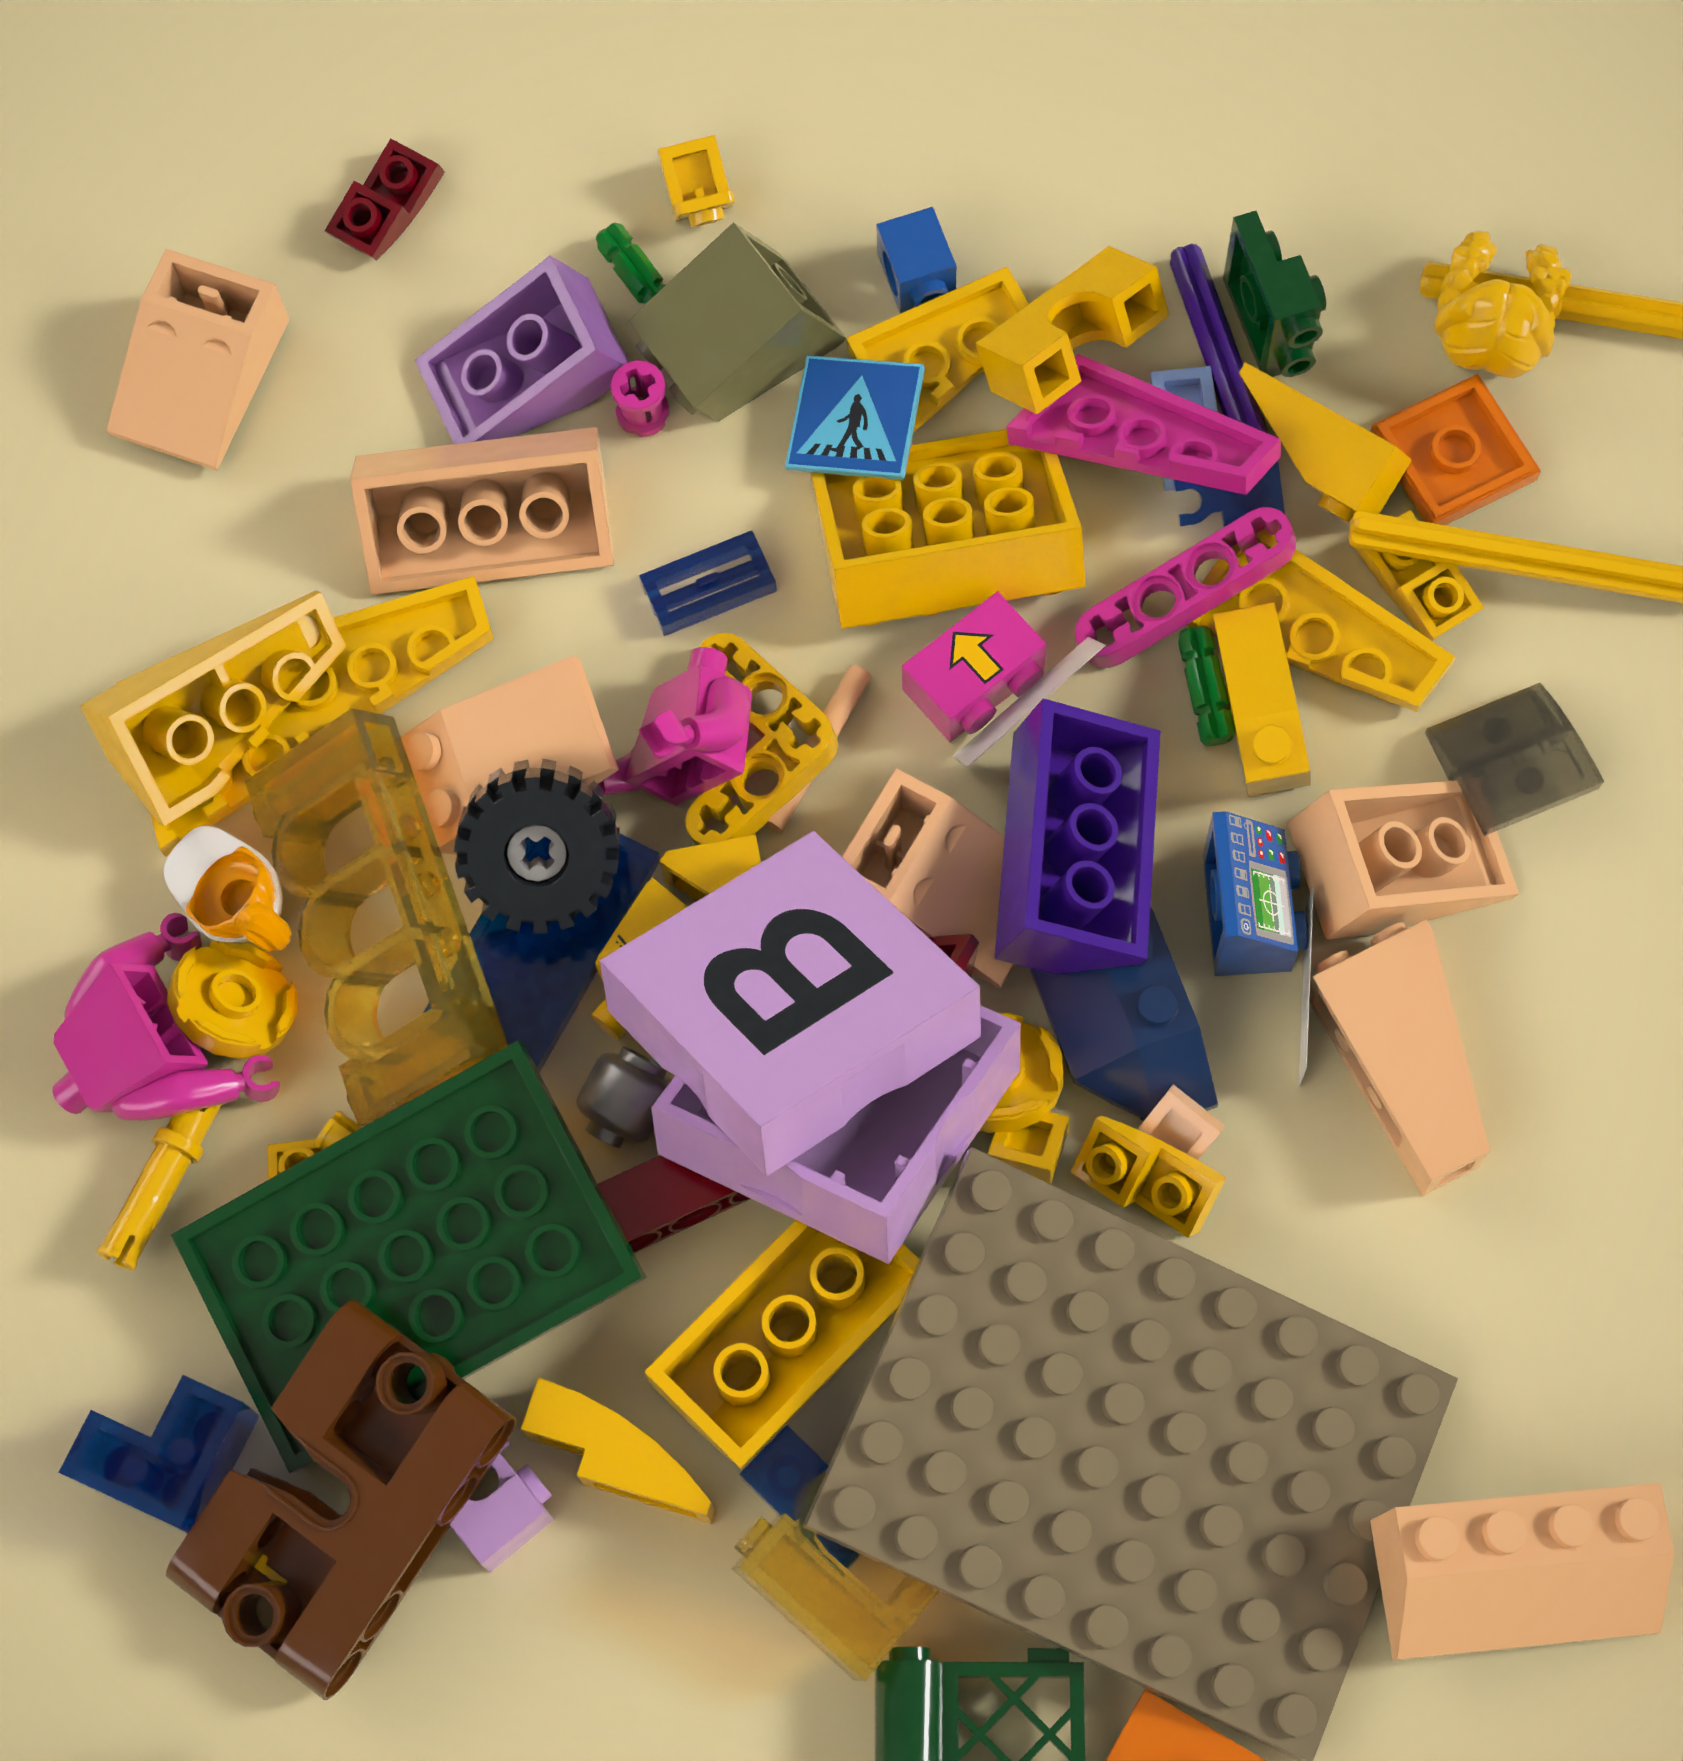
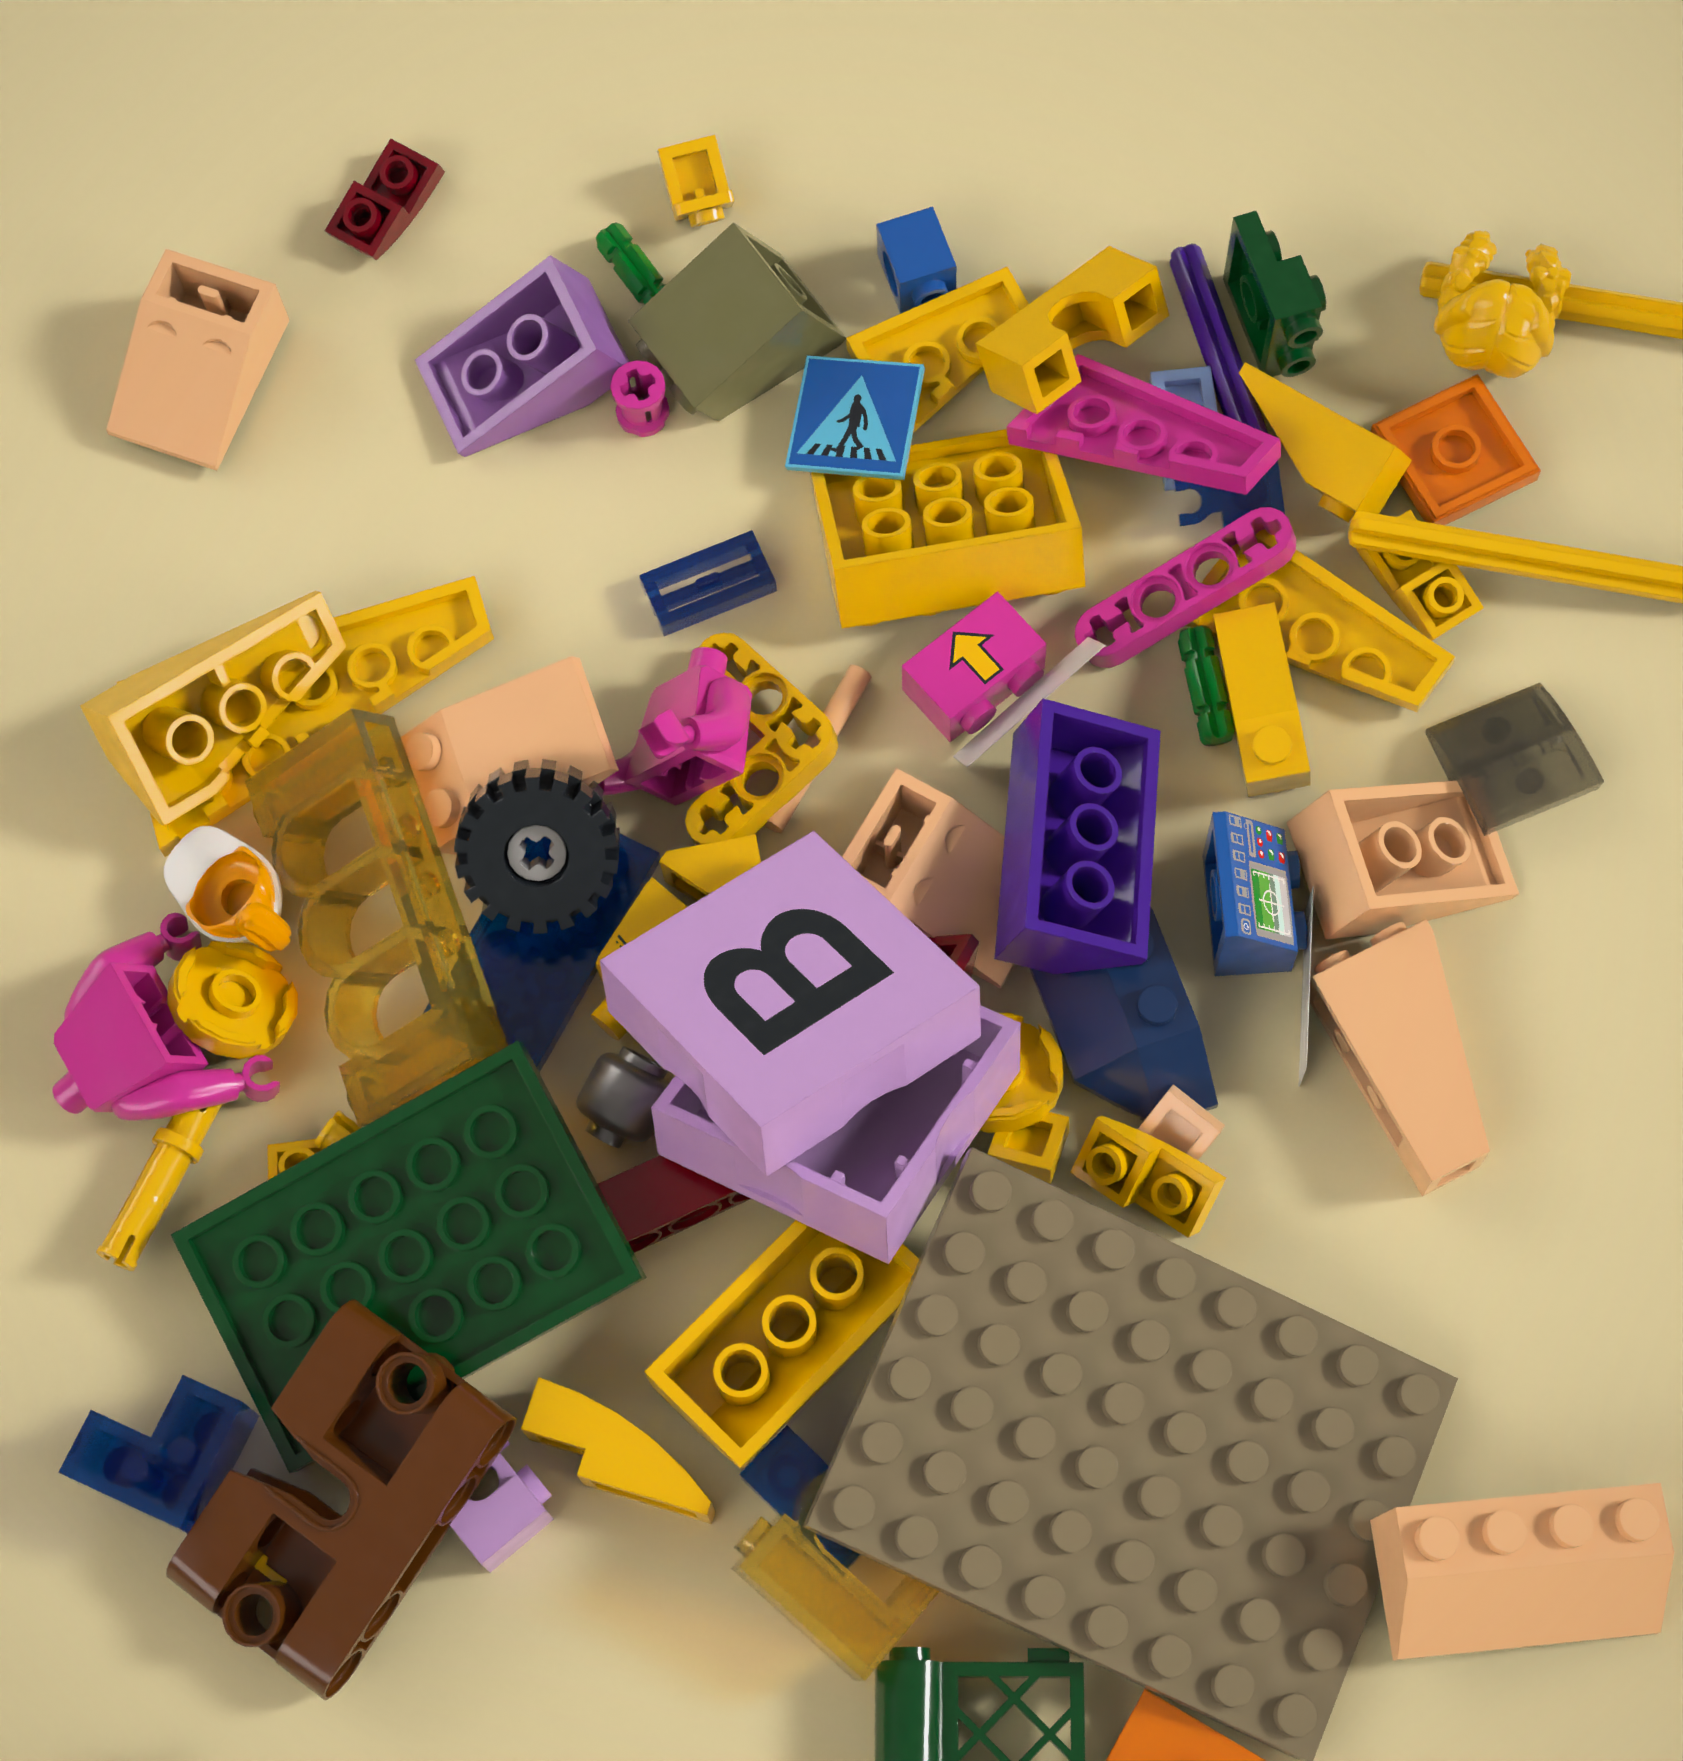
(482, 510): light nougat slope -> none

